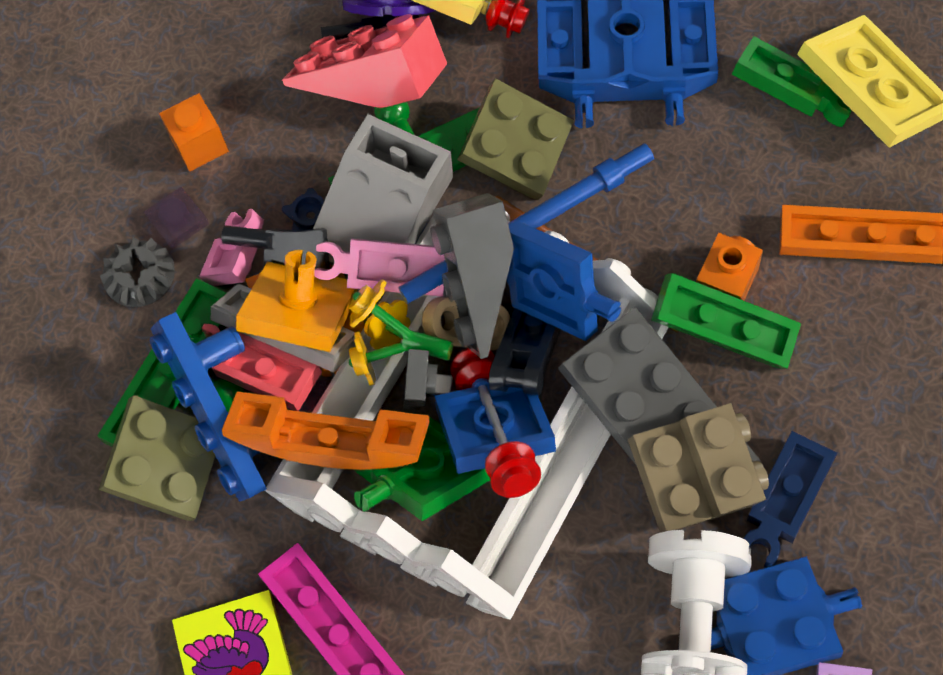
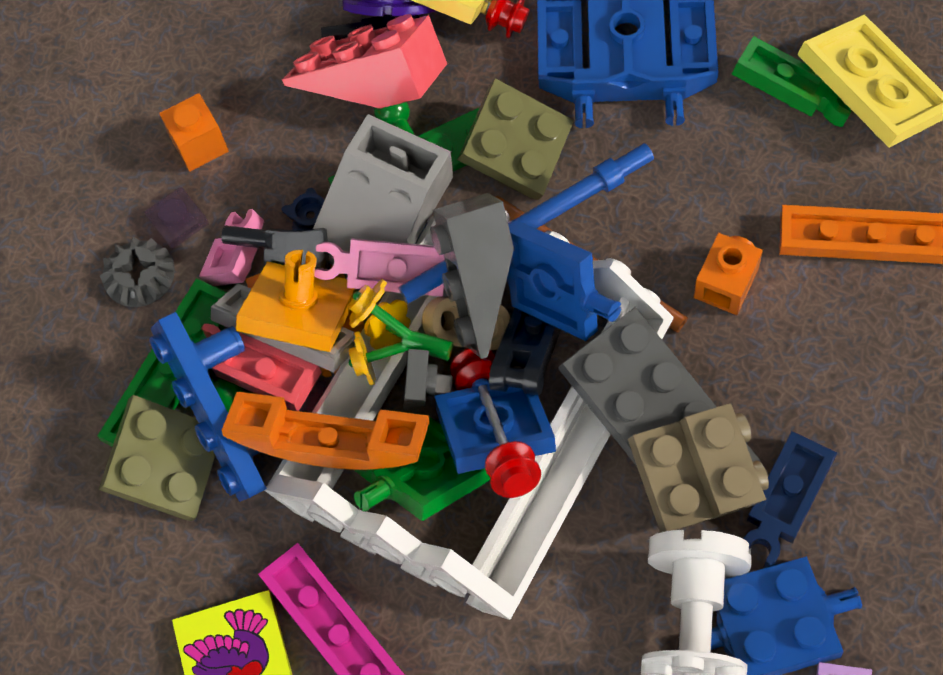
(726, 321): green plate -> none

